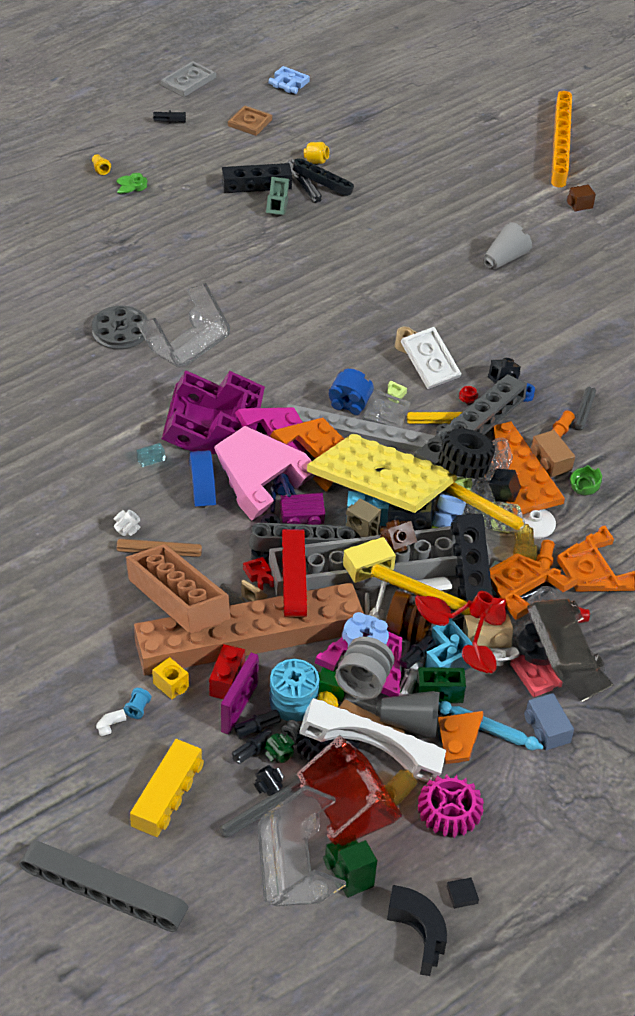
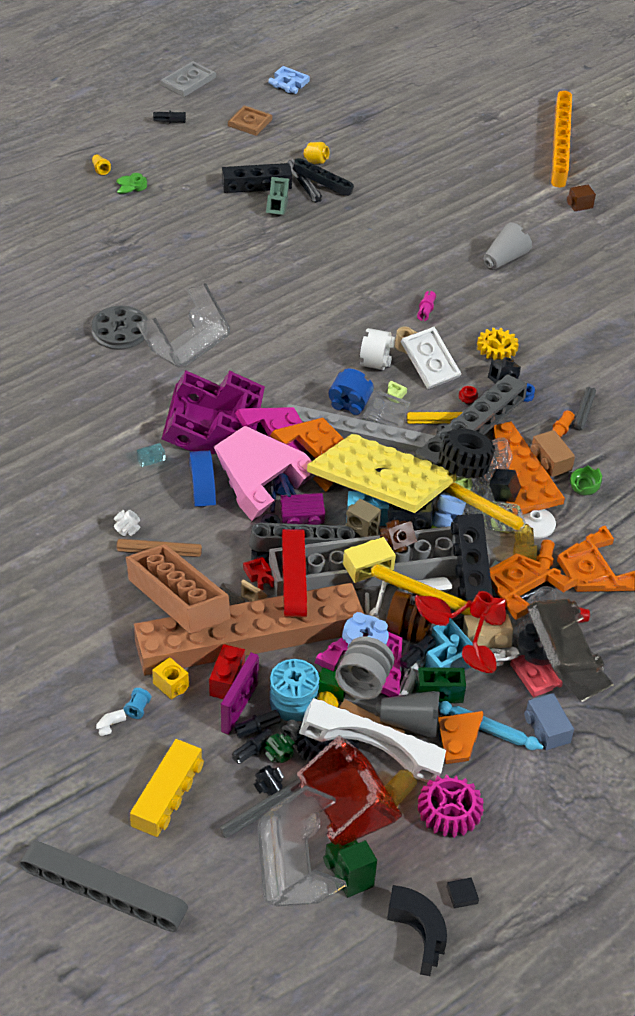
(376, 349): none -> white brick
(426, 305): none -> dark pink pin
(497, 344): none -> yellow gear

